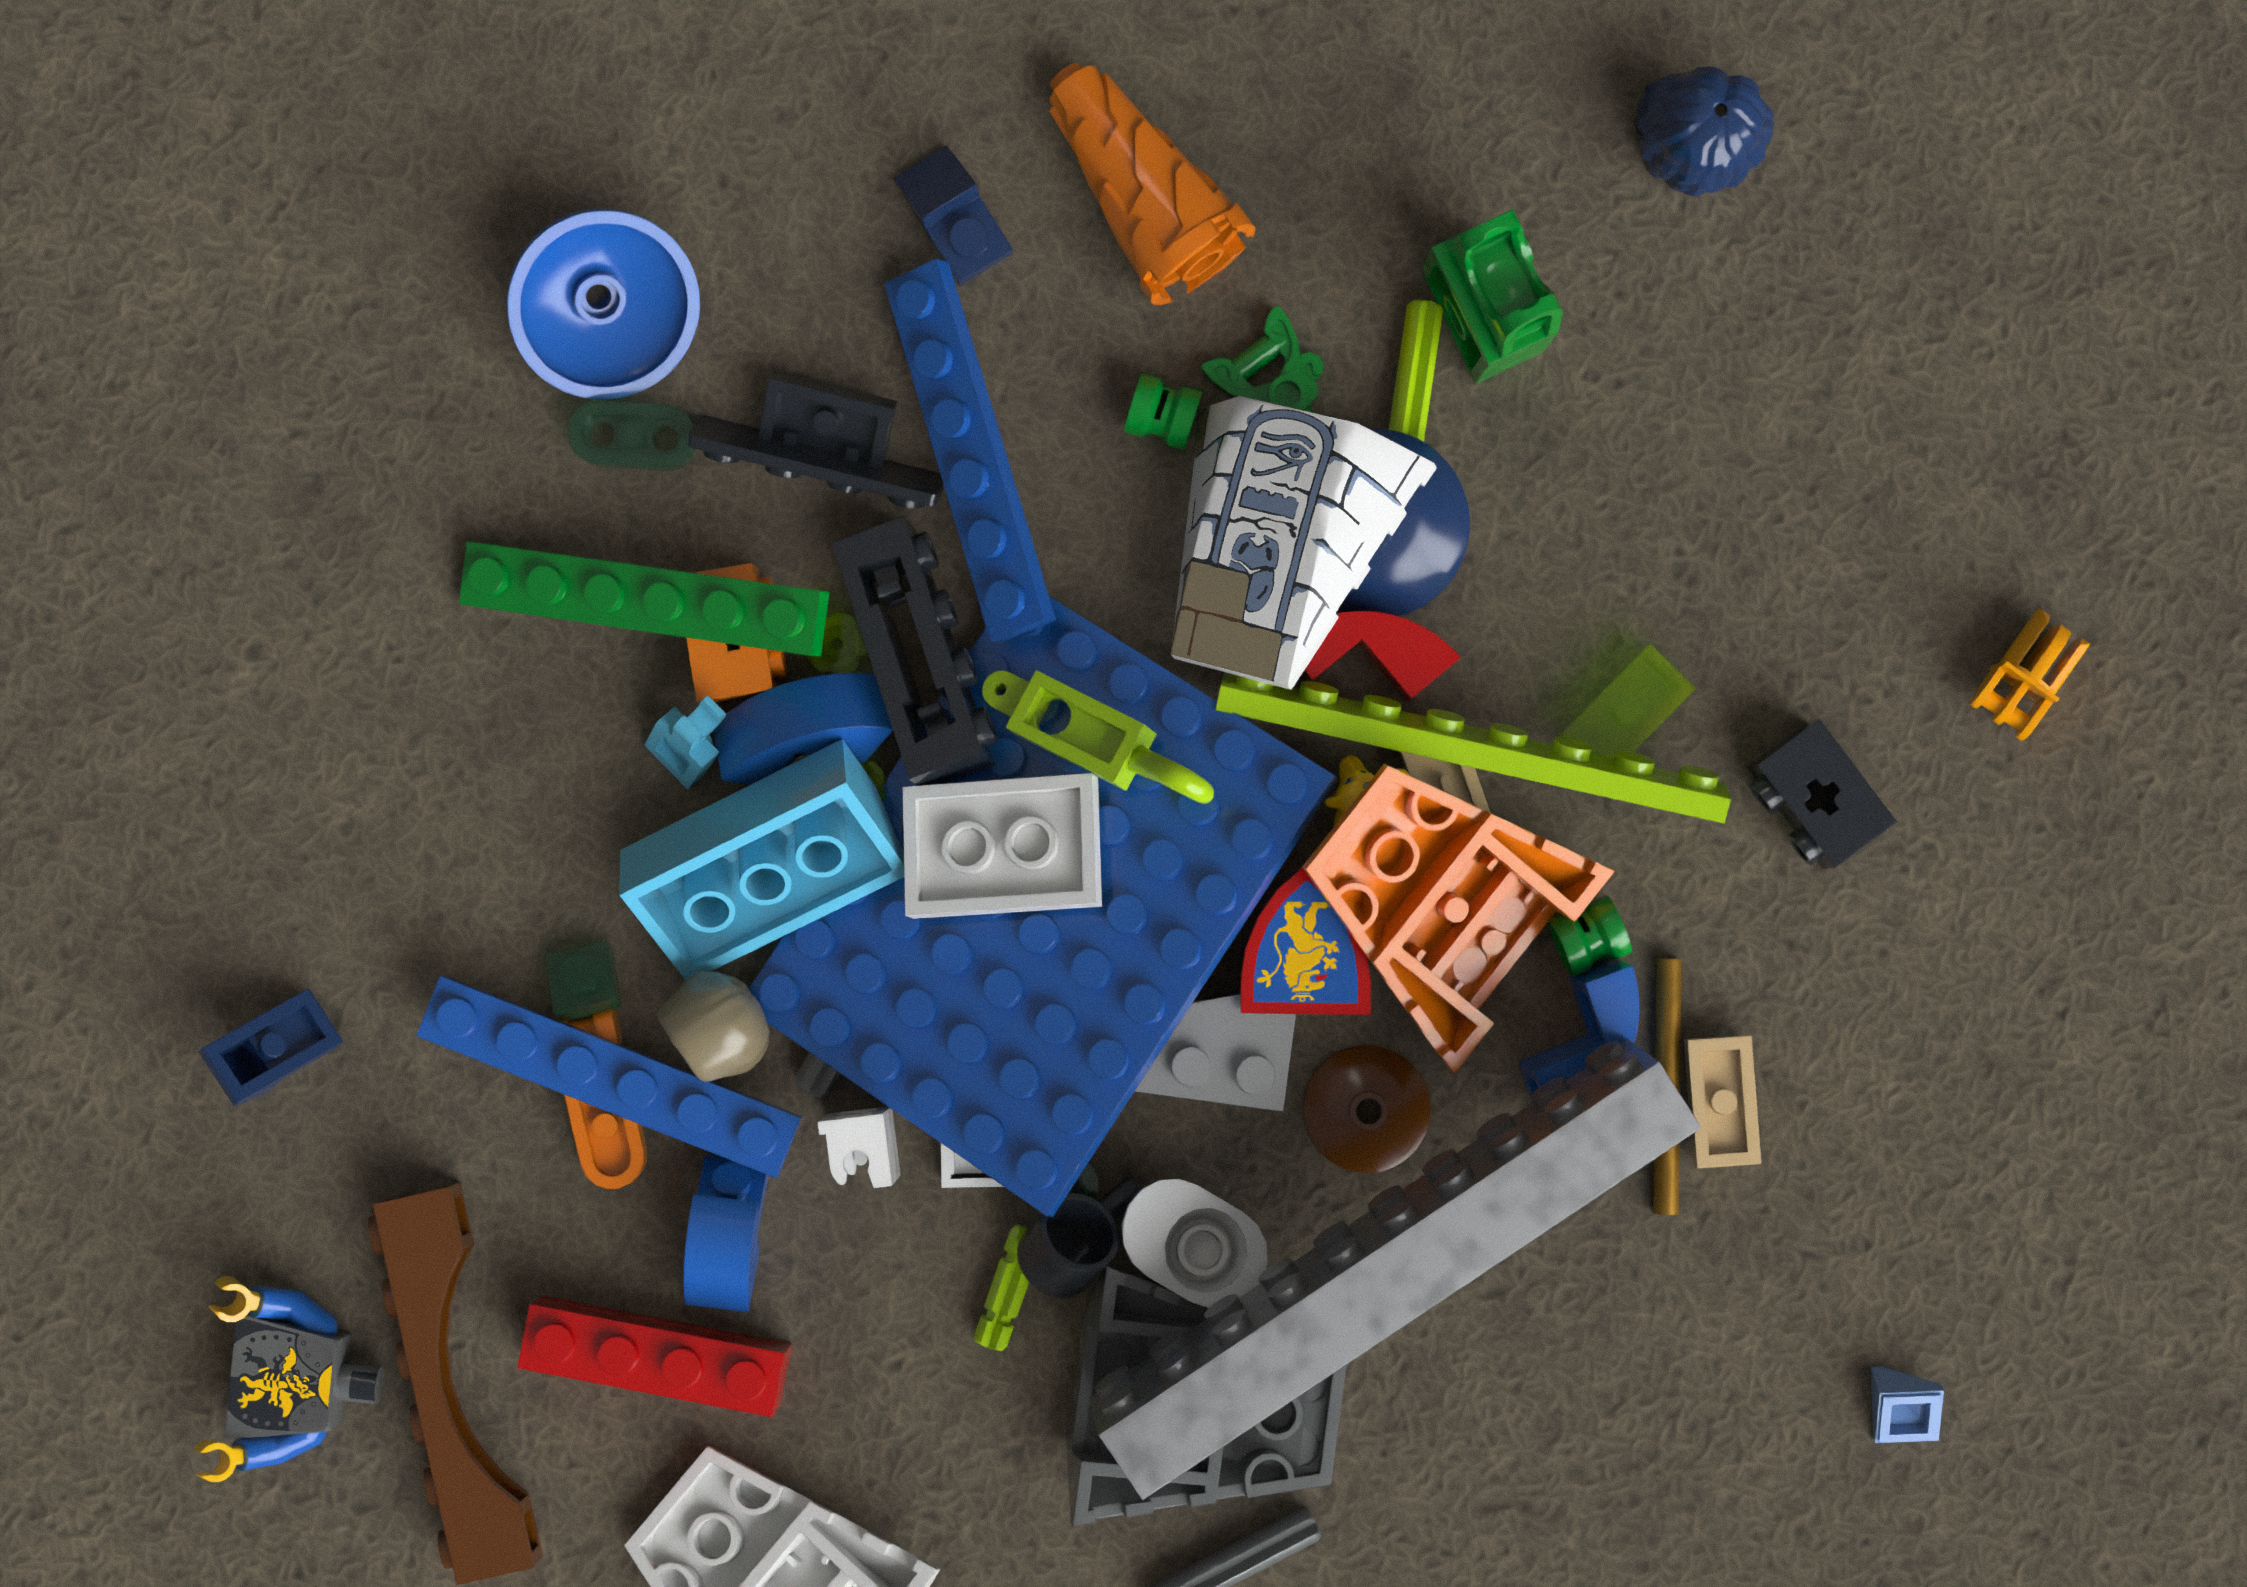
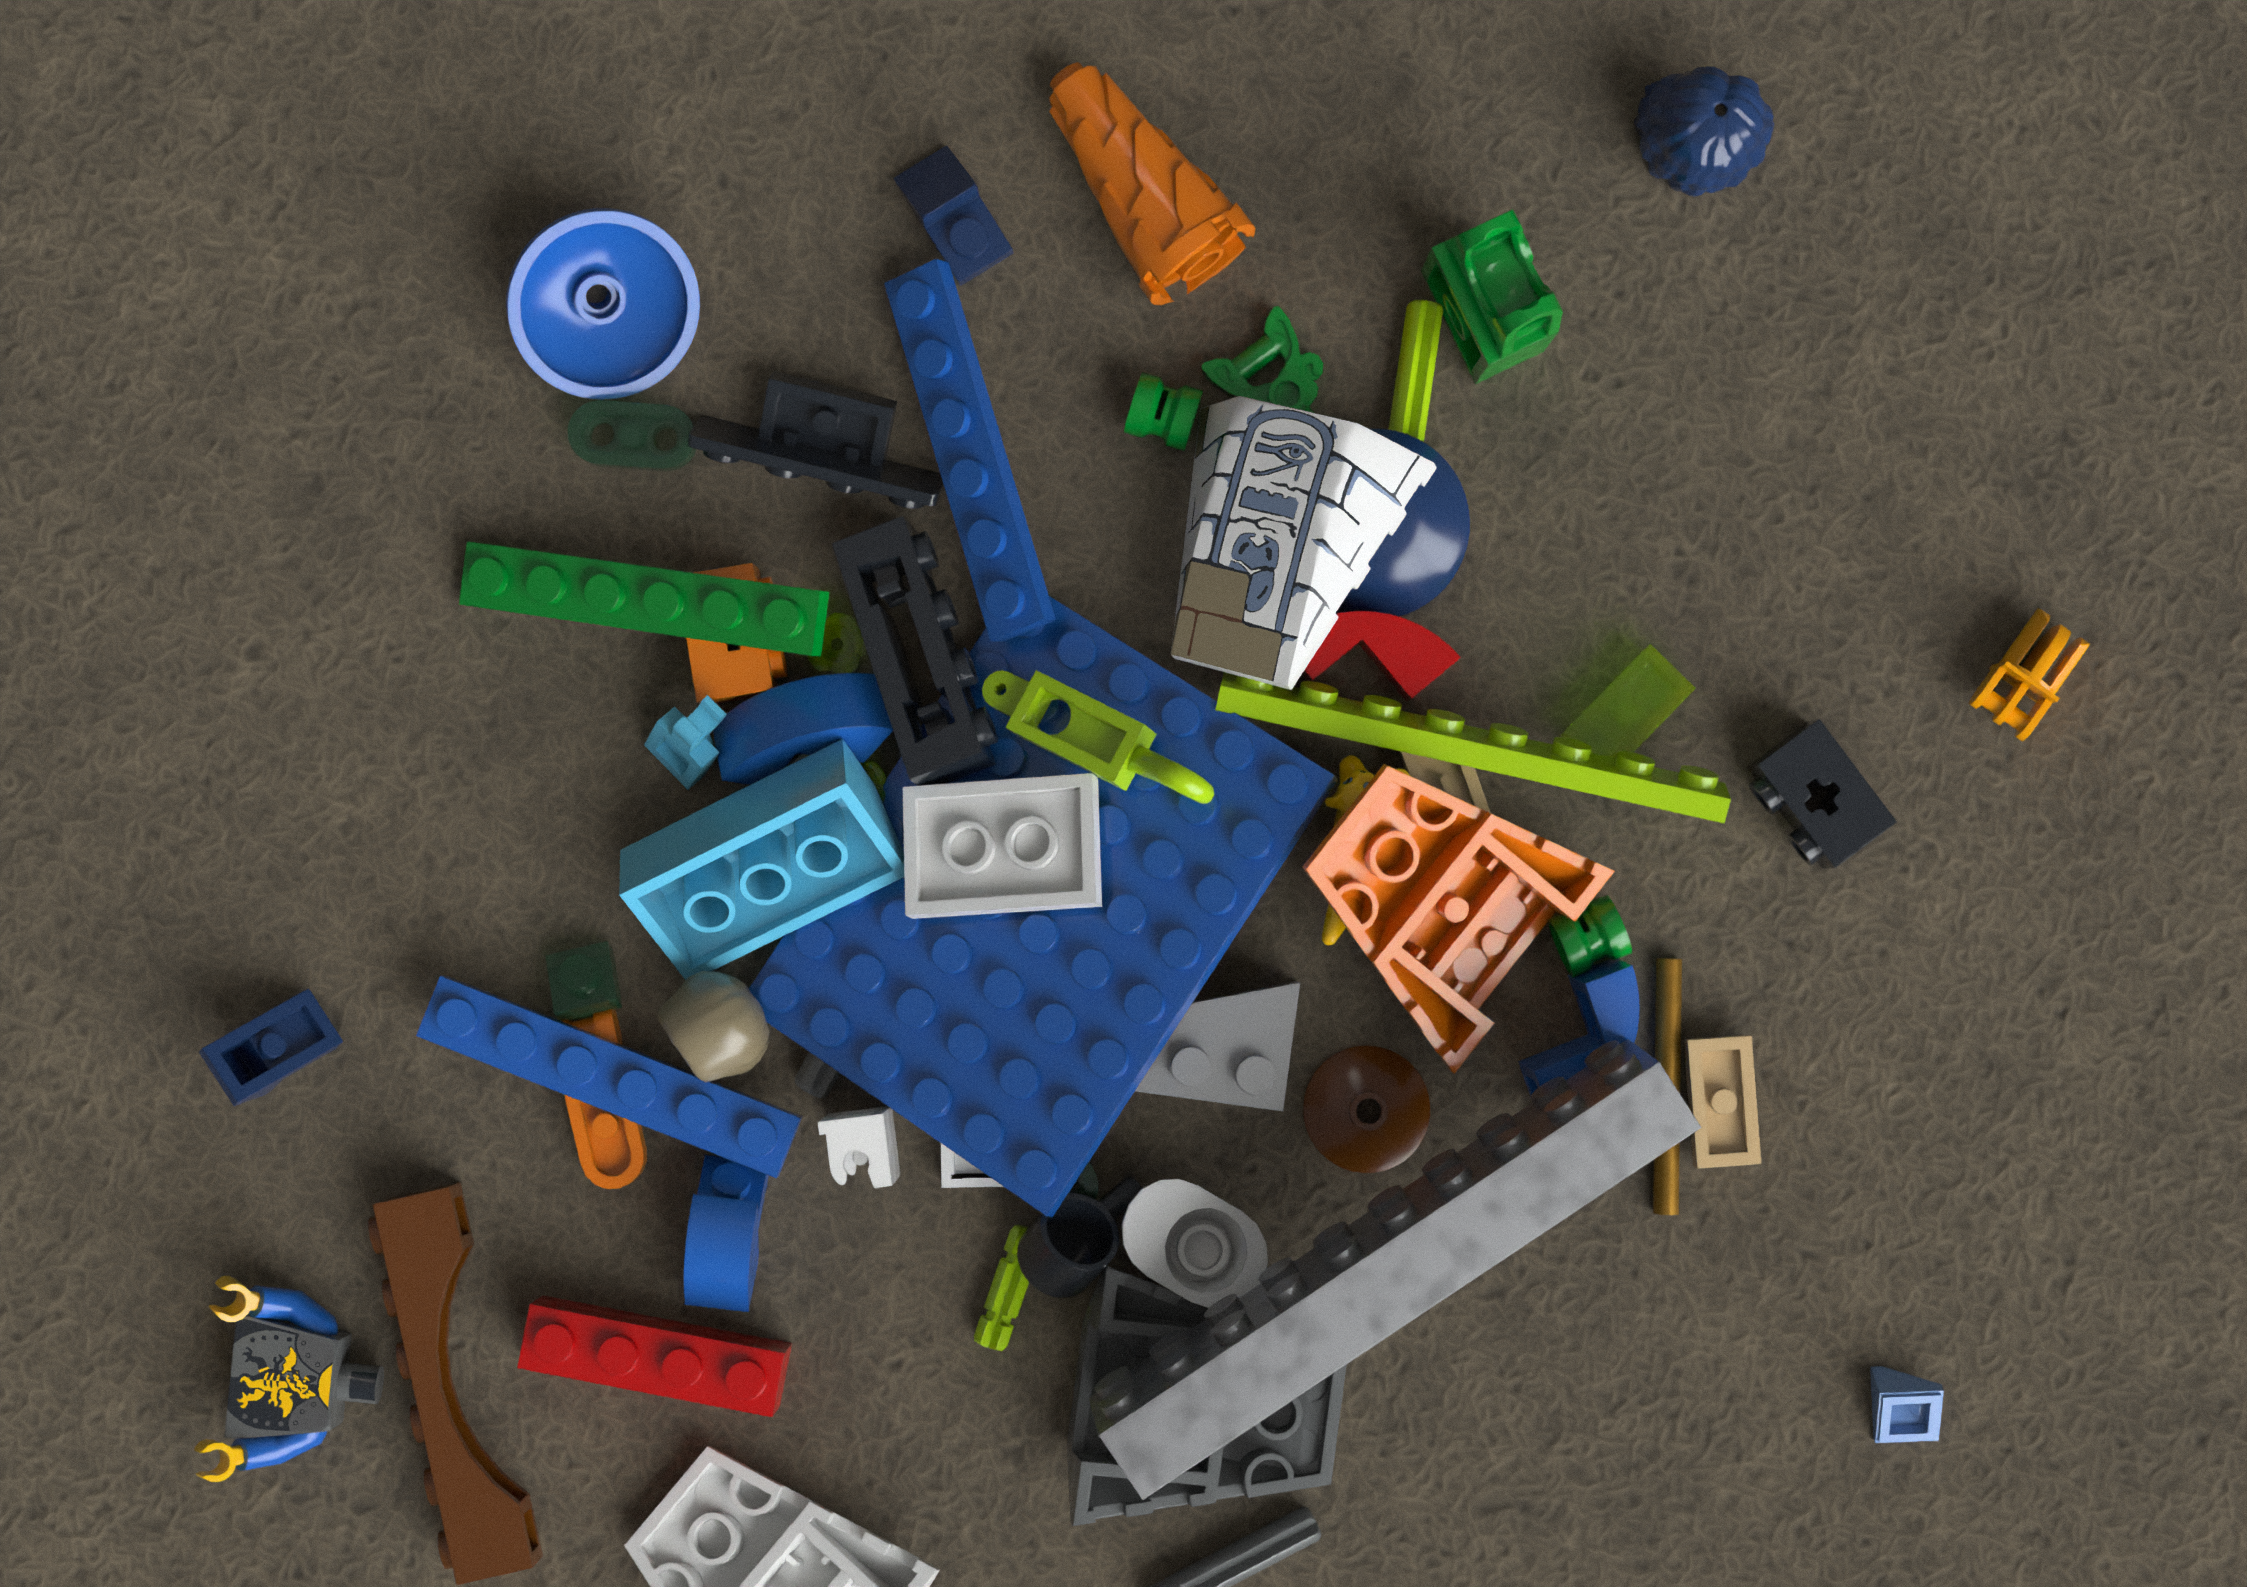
(1303, 958): shield -> none

